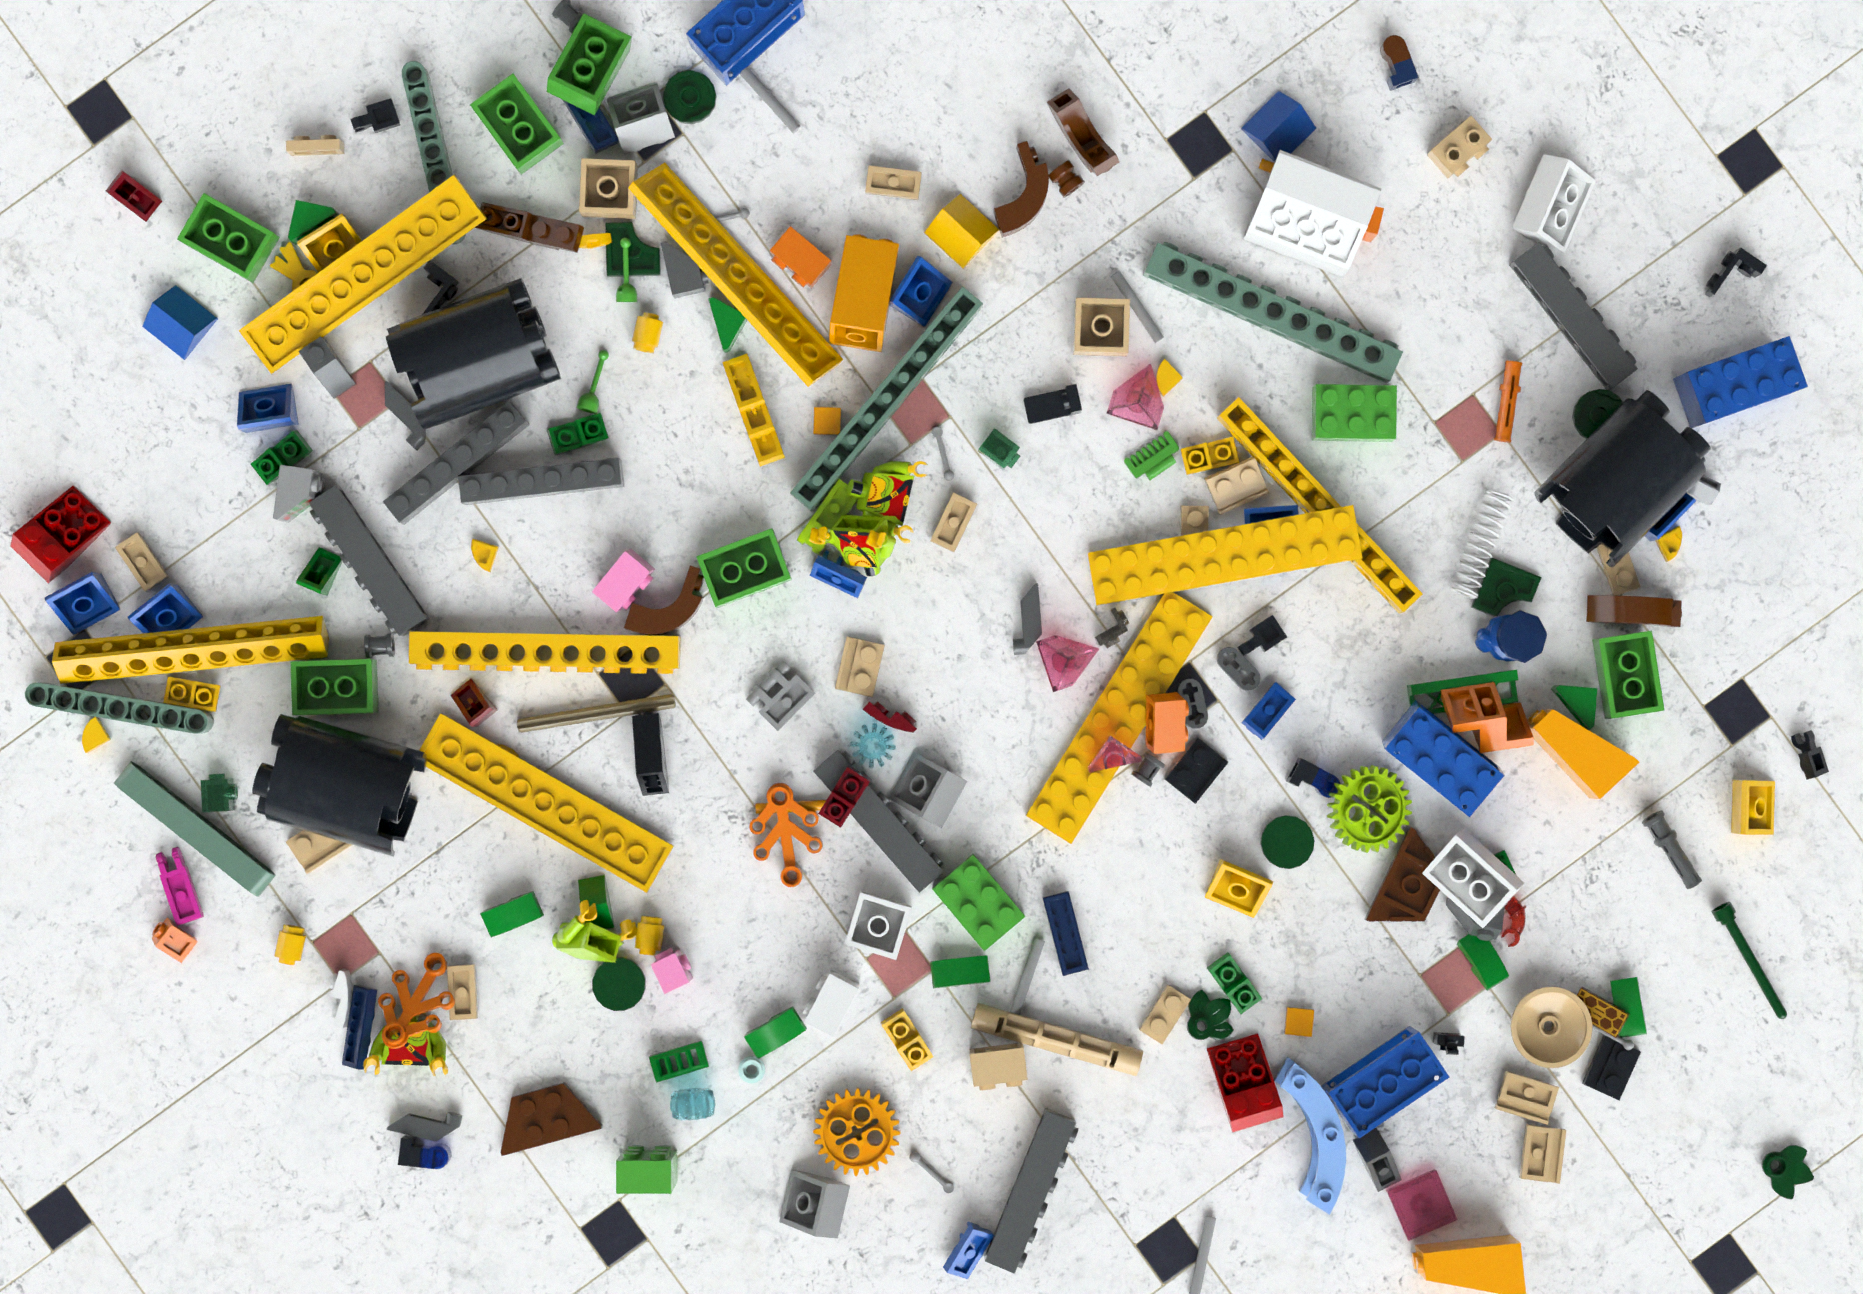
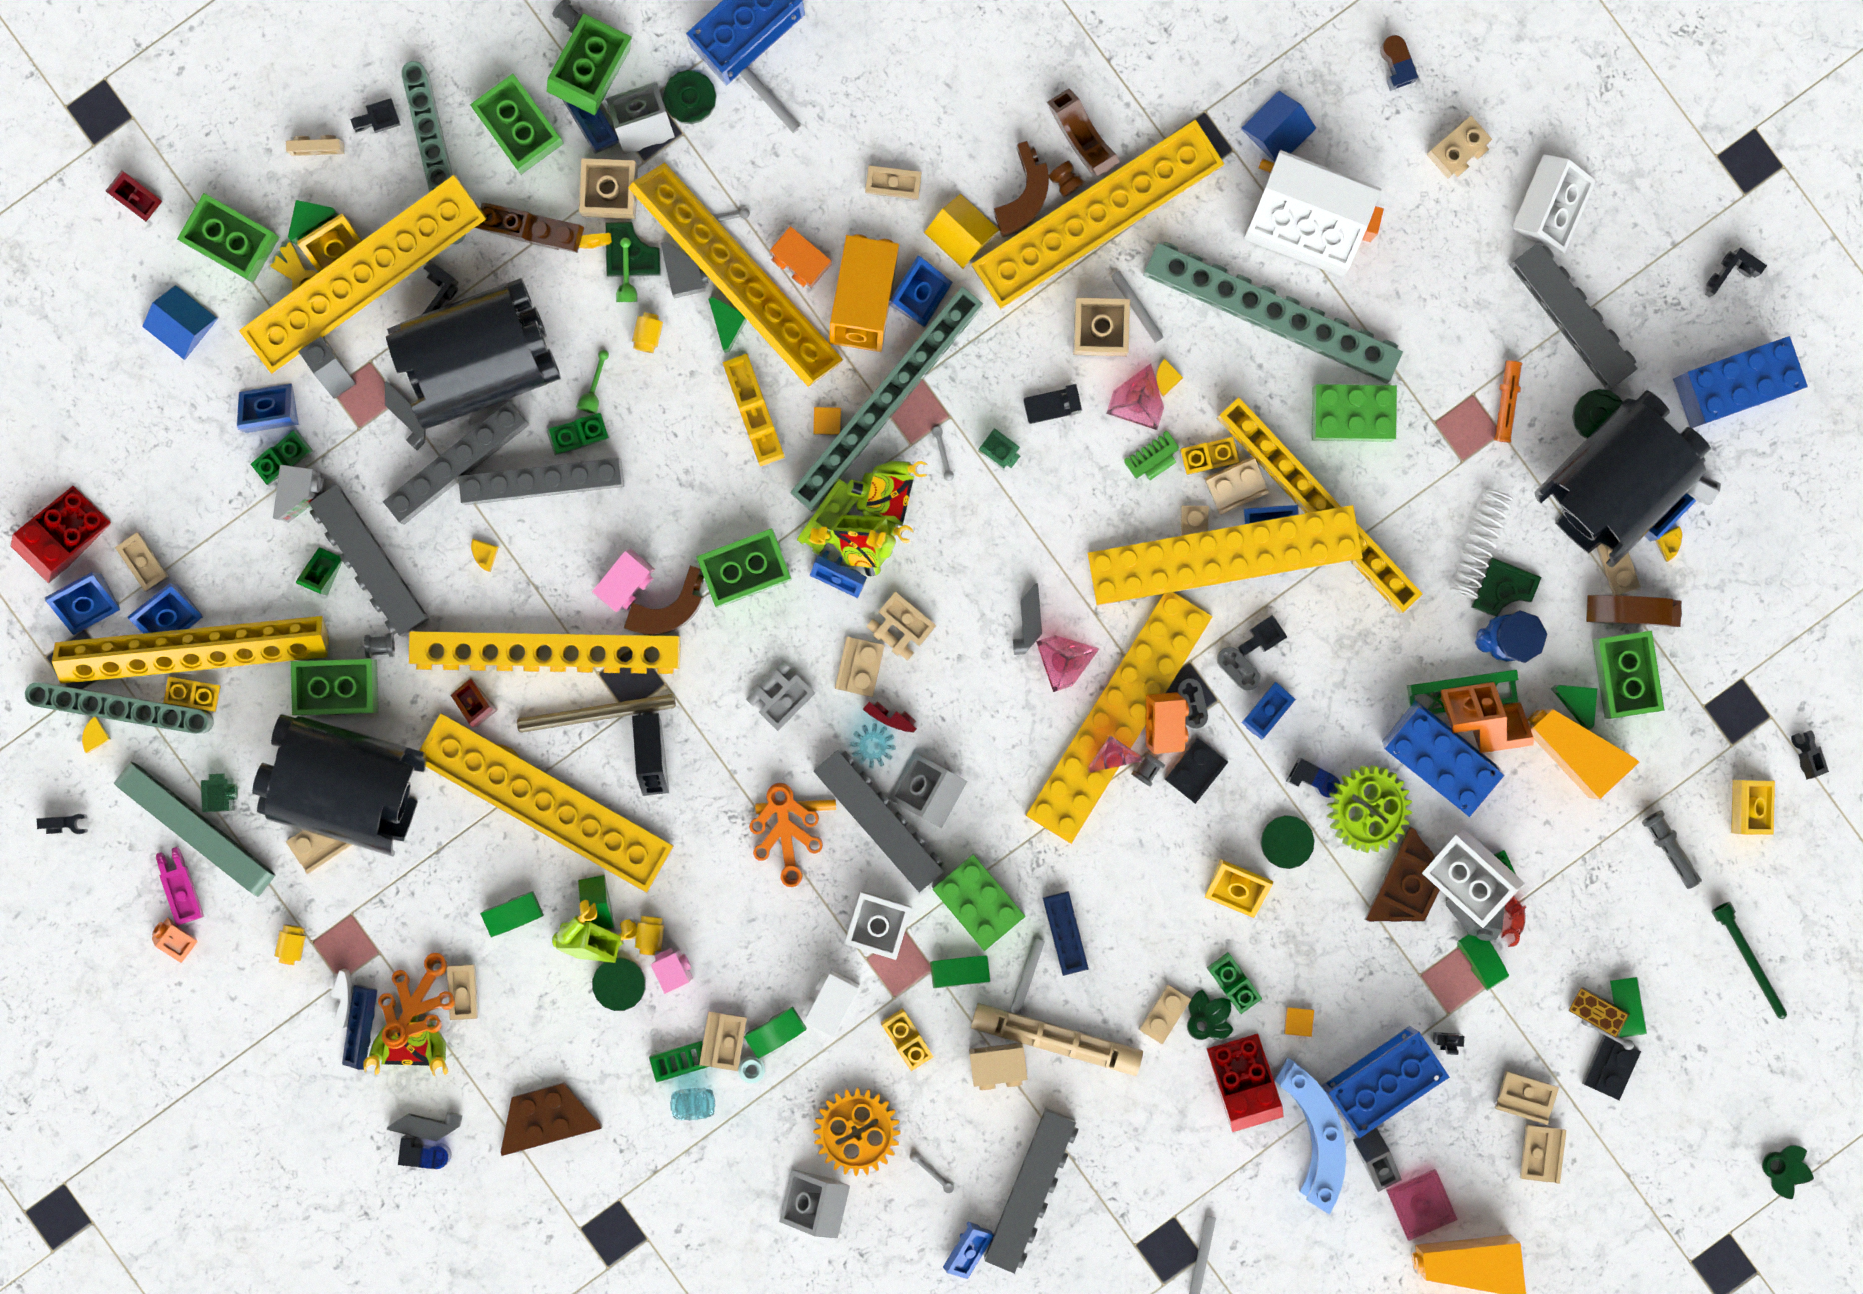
(55, 824): none -> black plate
(646, 1170): bright green brick -> none
(723, 1041): none -> tan plate
(844, 796): dark red slope -> none
(907, 620): none -> tan plate
(953, 522): tan plate -> none
(1097, 214): none -> yellow plate
(1110, 636): clear smoke bracket -> none
(1569, 1031): tan dish -> none

